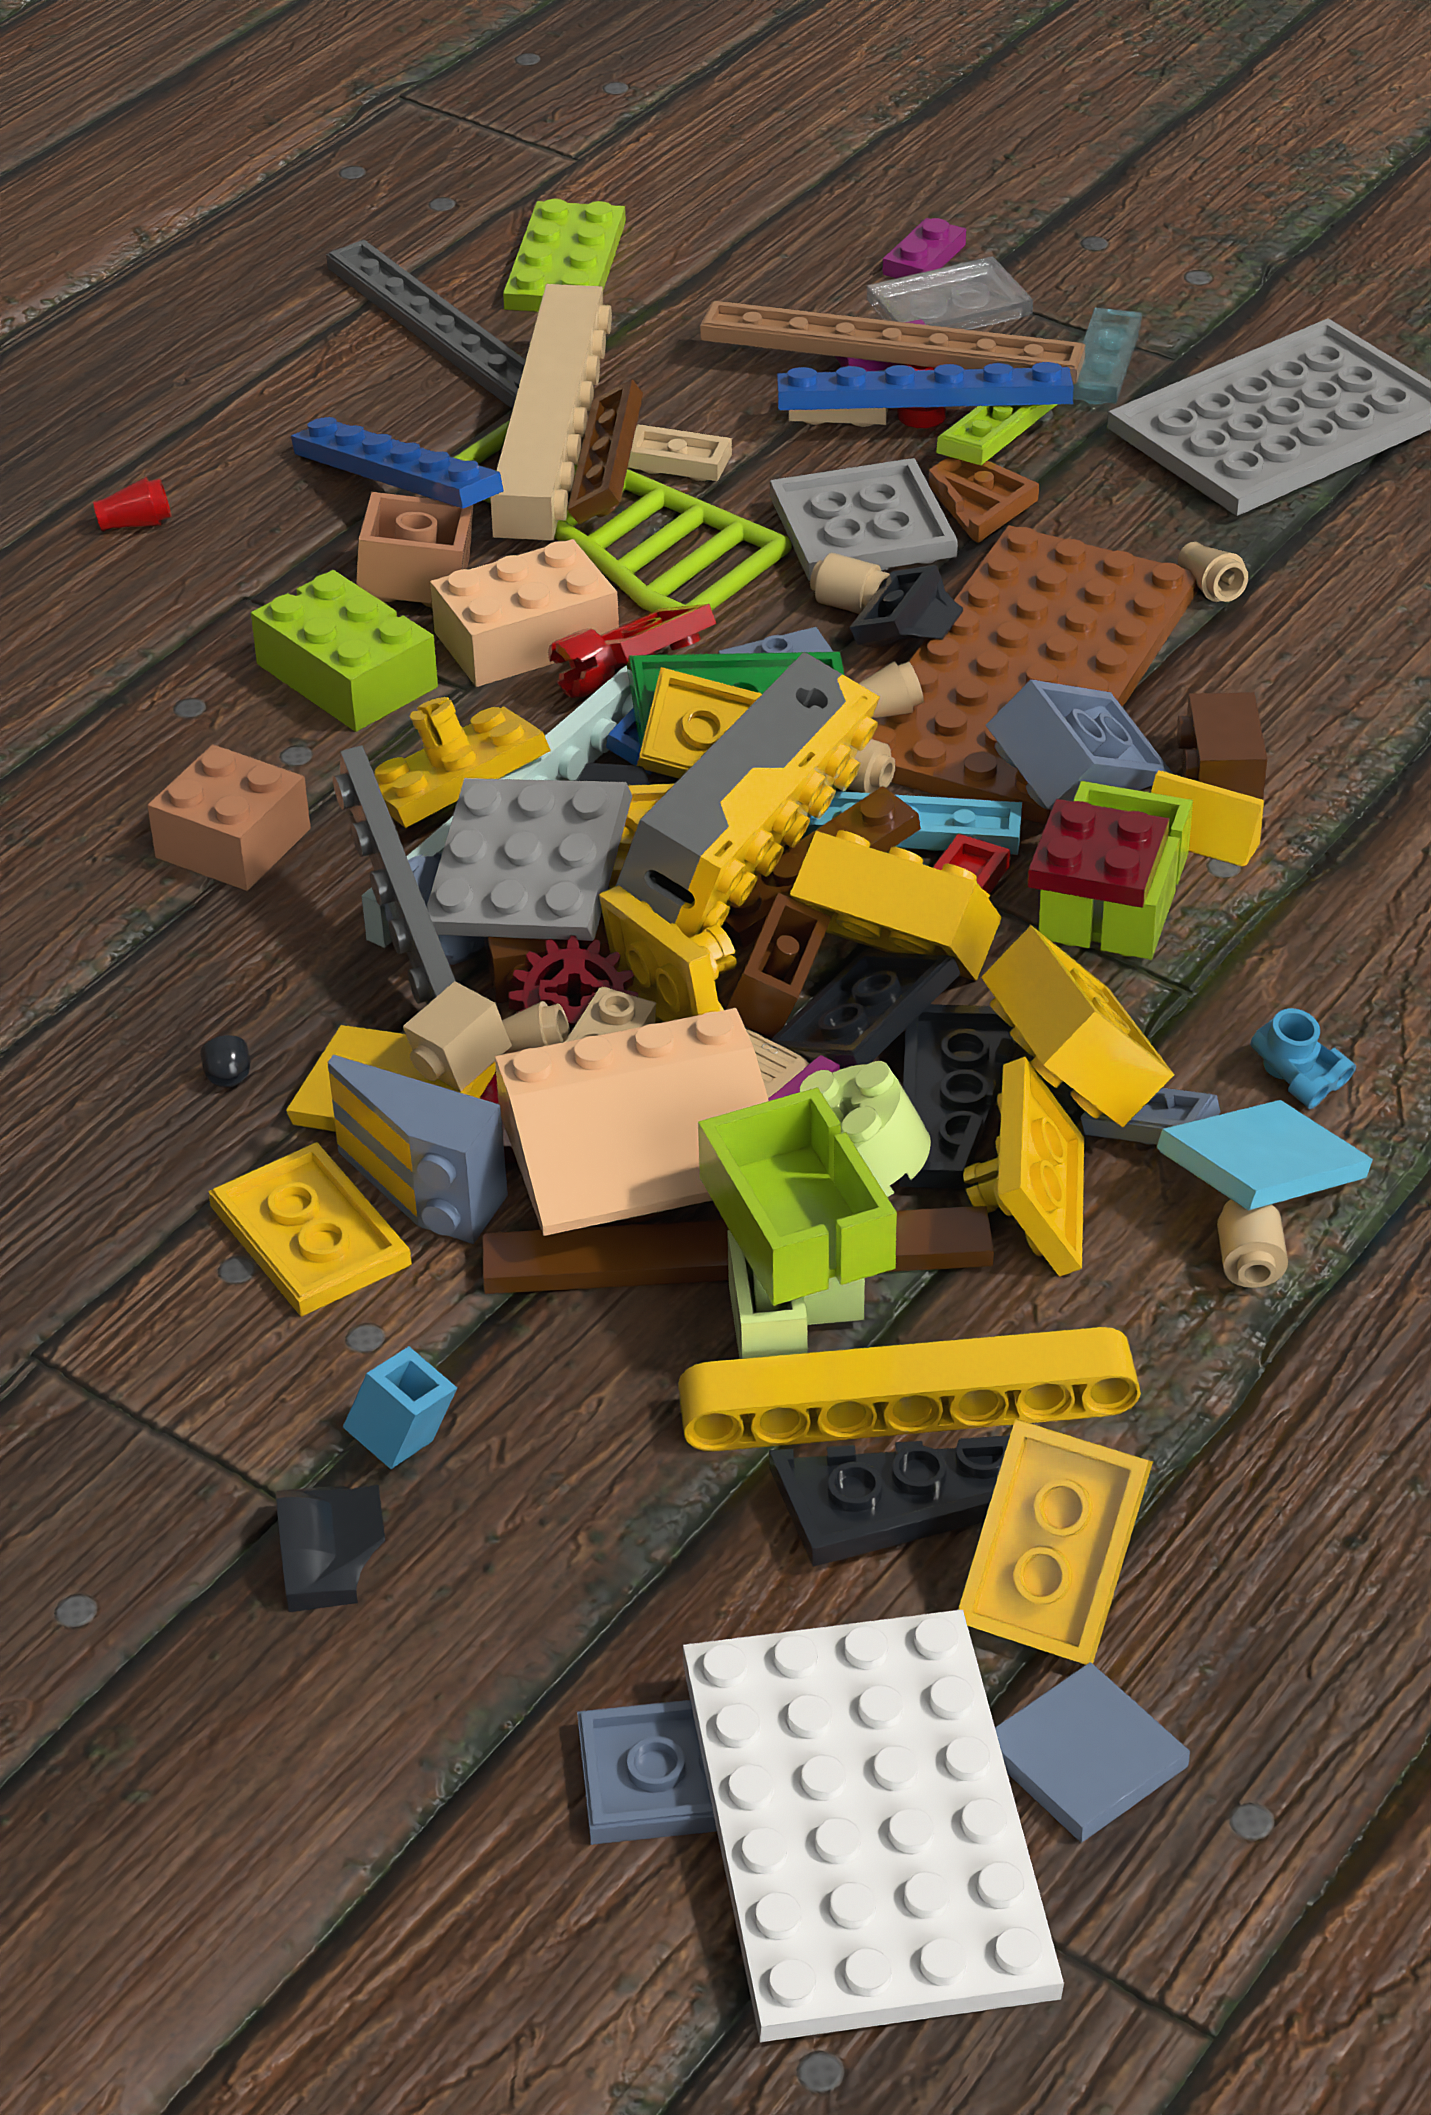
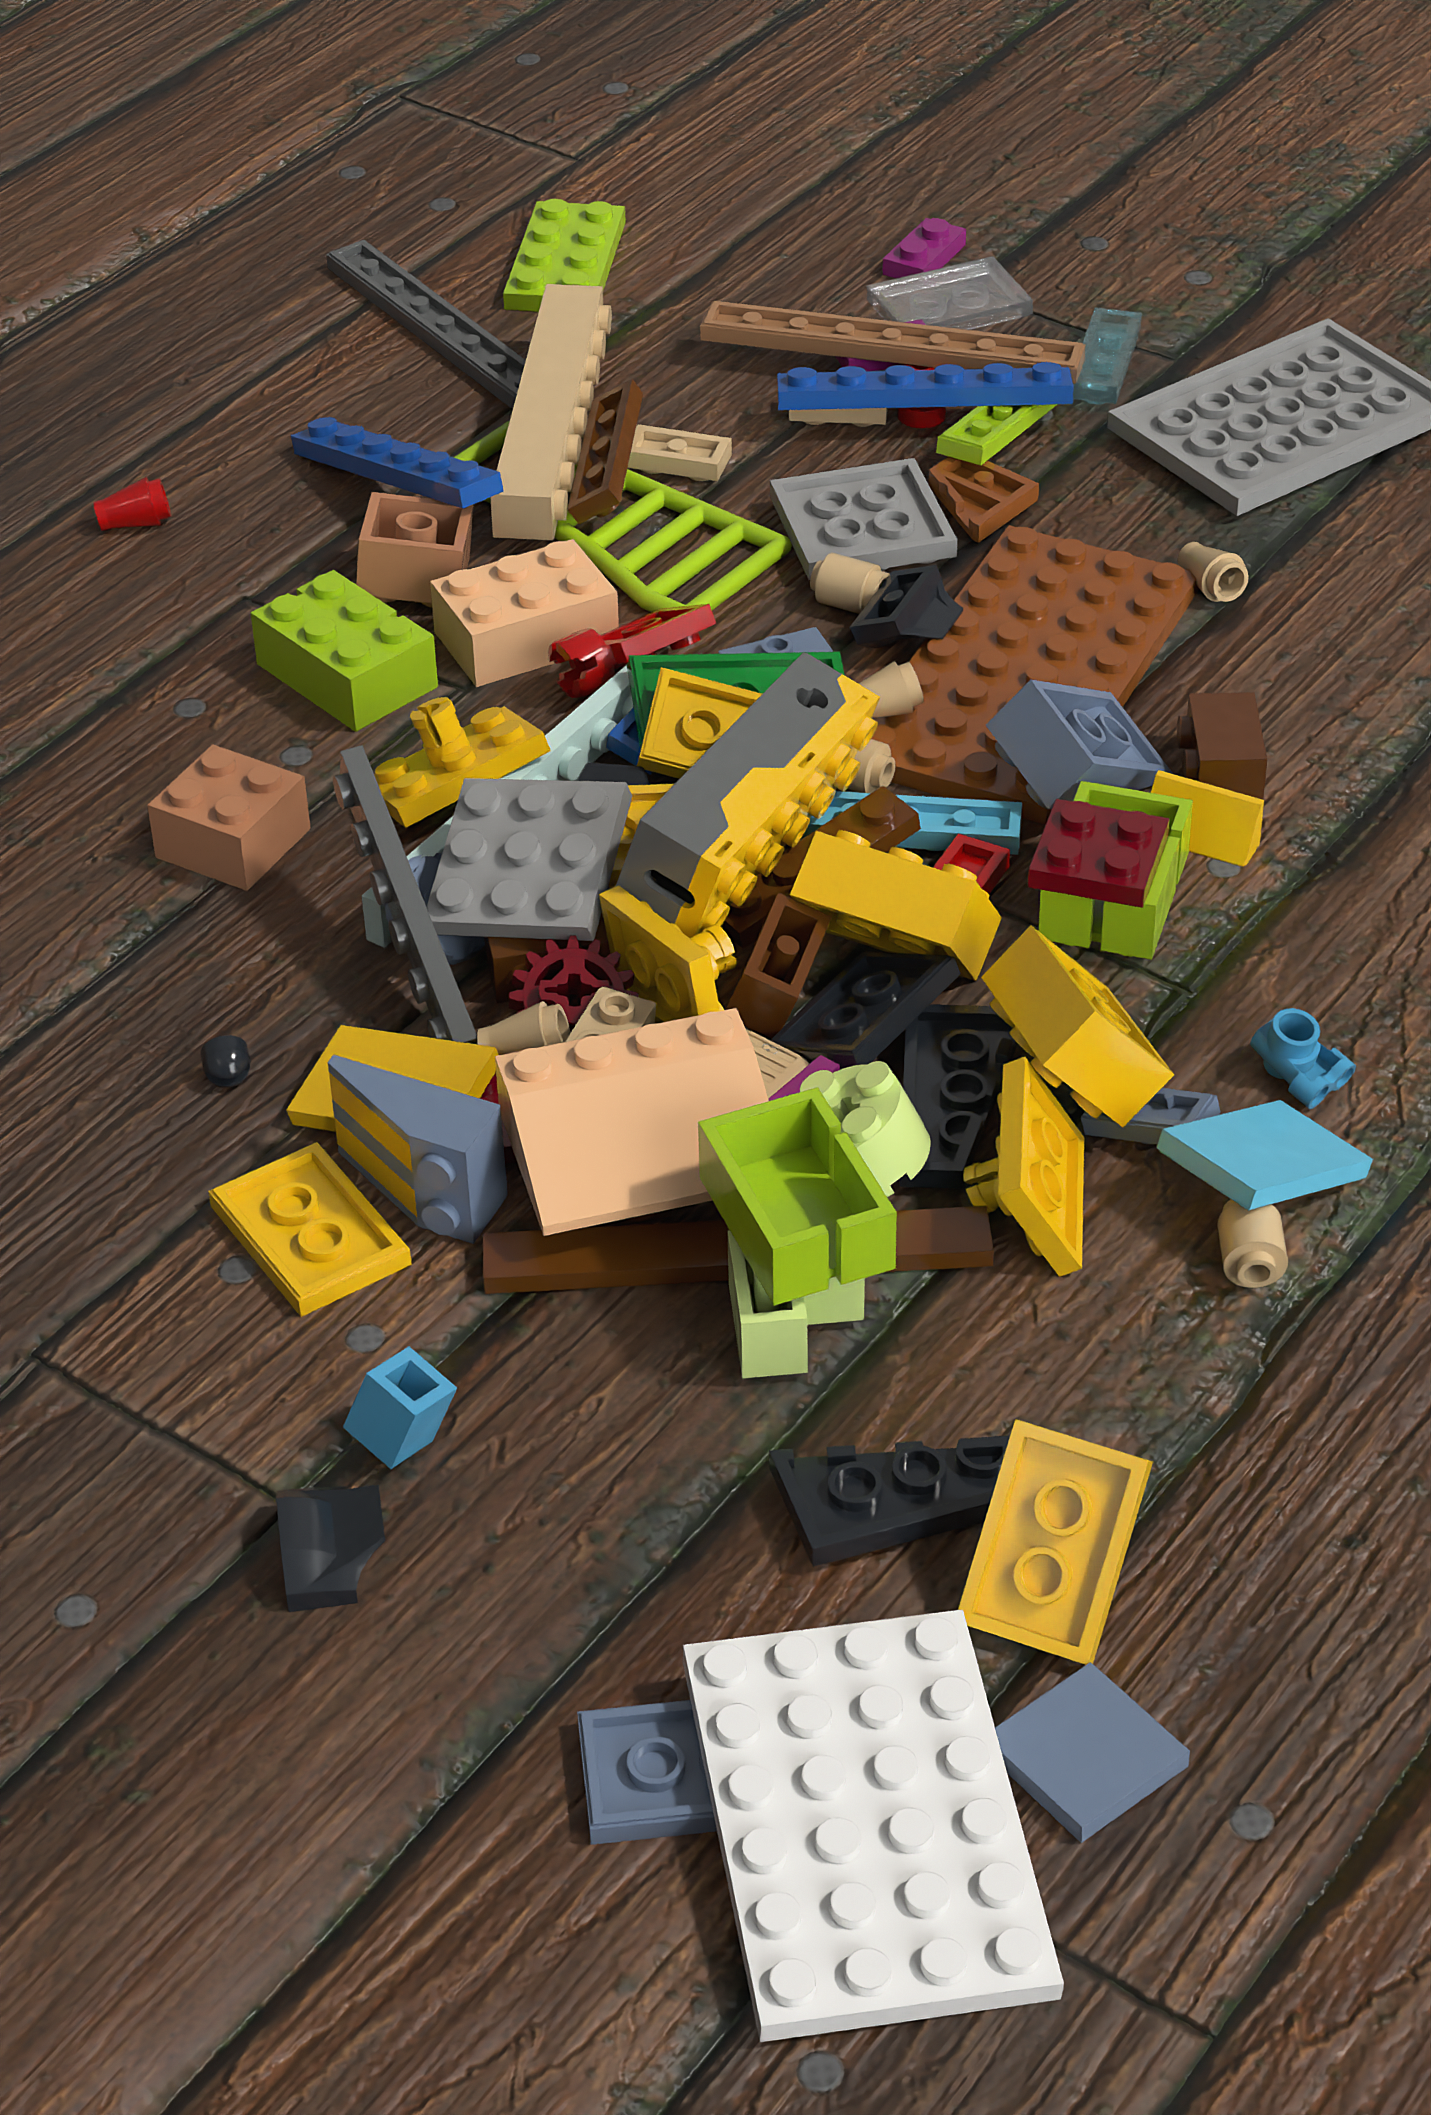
(456, 1036): tan brick -> none
(907, 1389): yellow beam -> none

